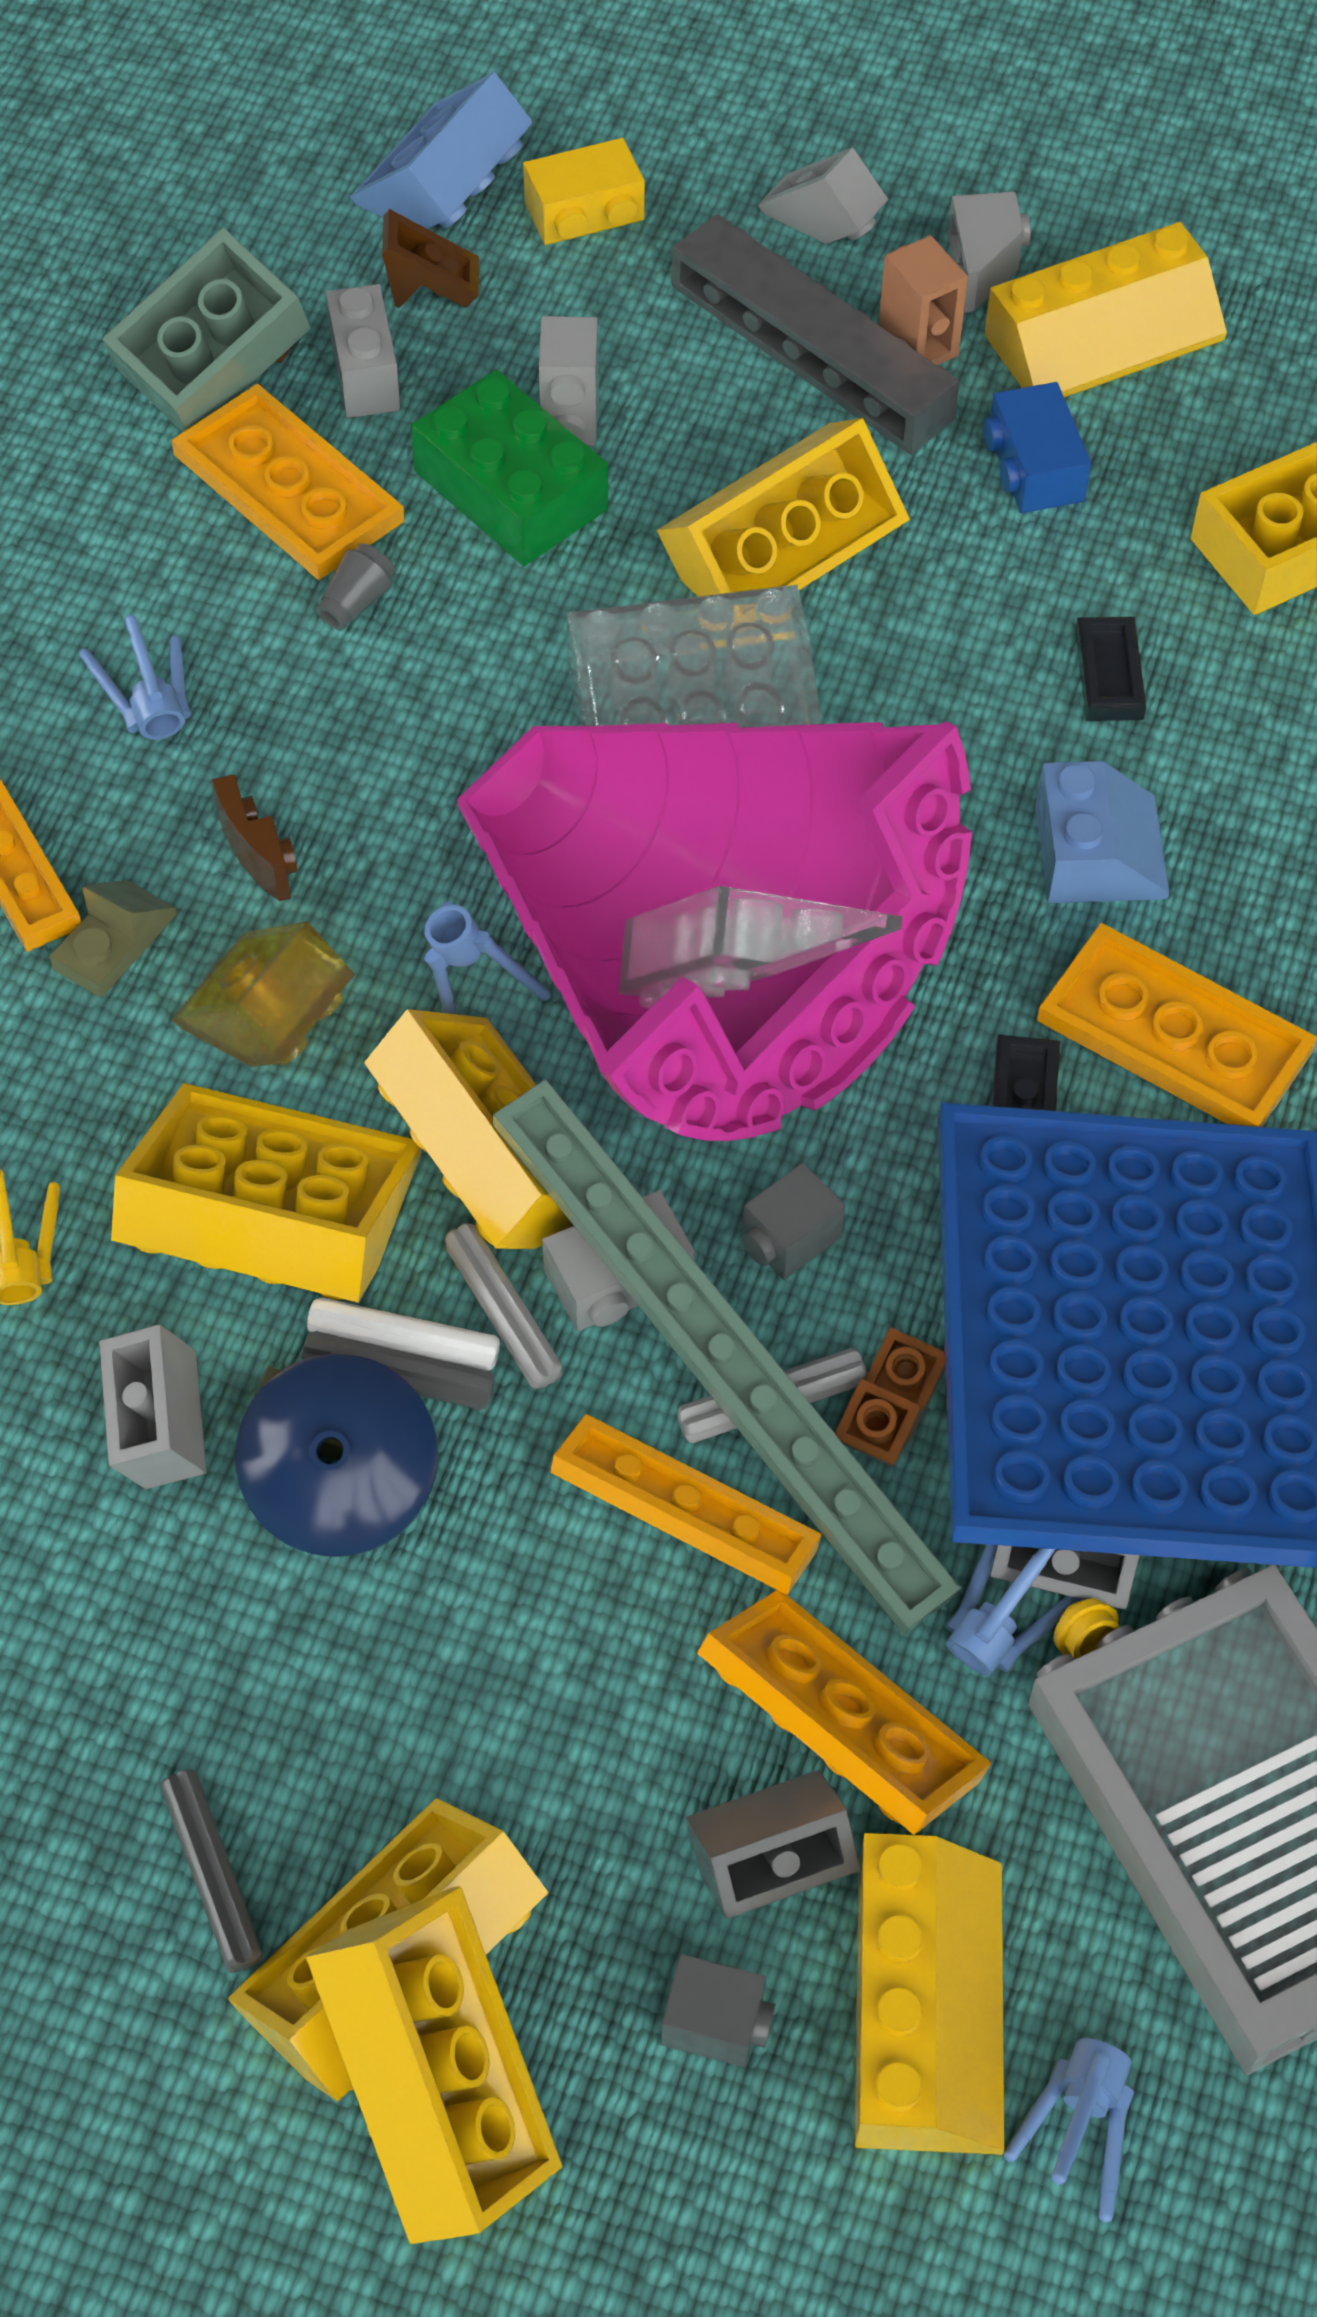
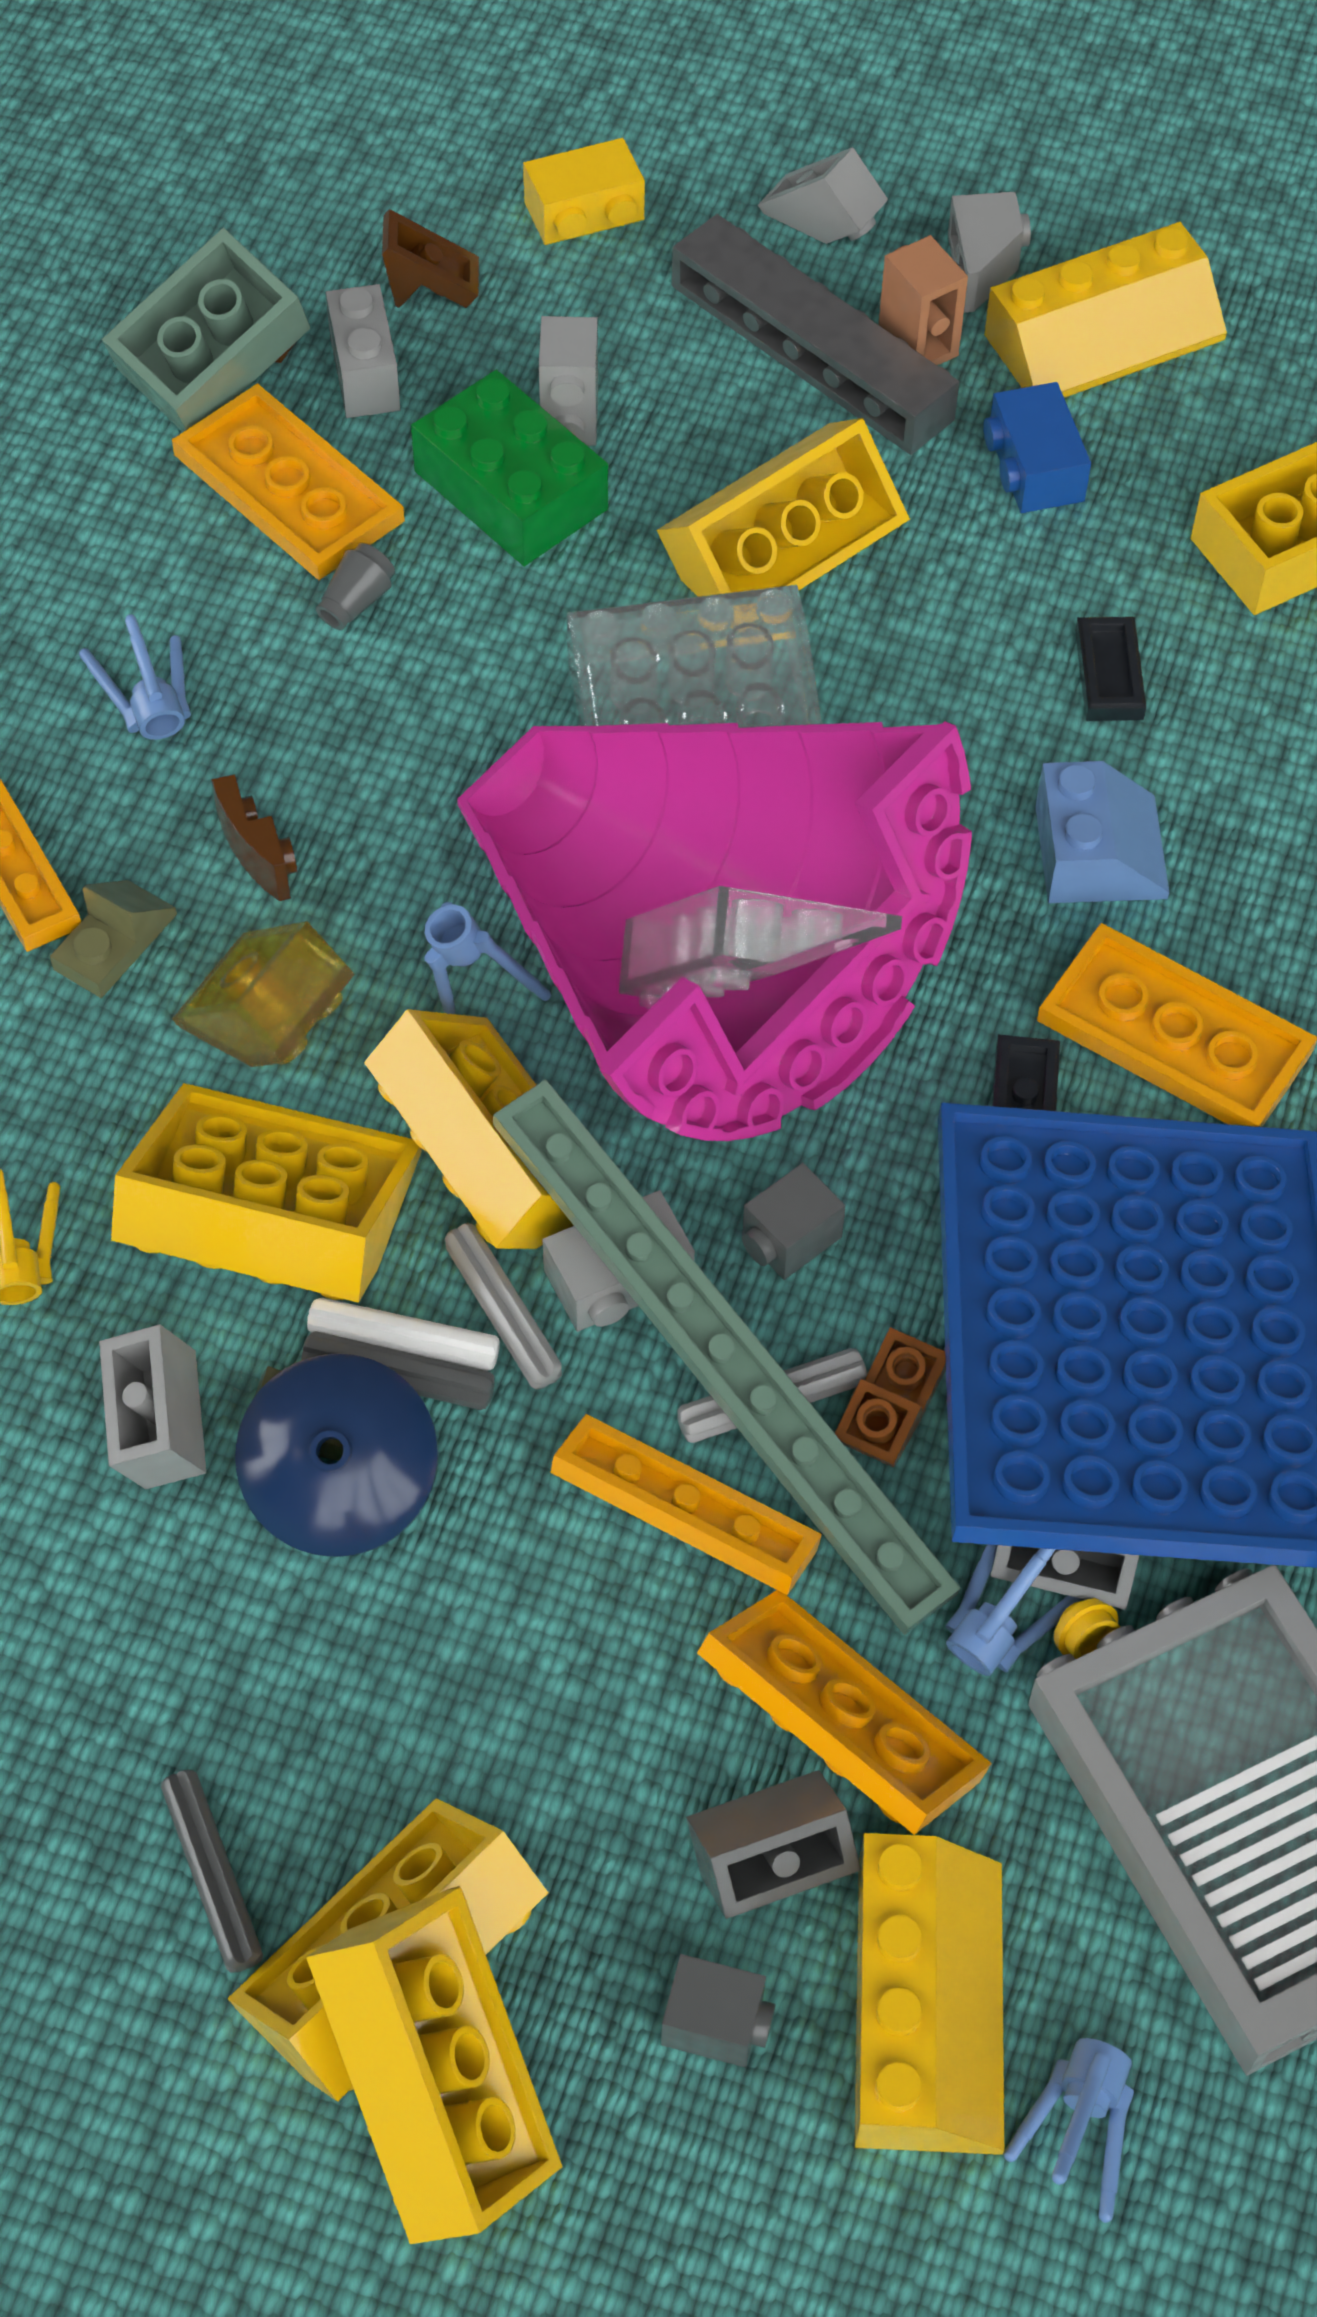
(447, 155): medium blue slope -> none

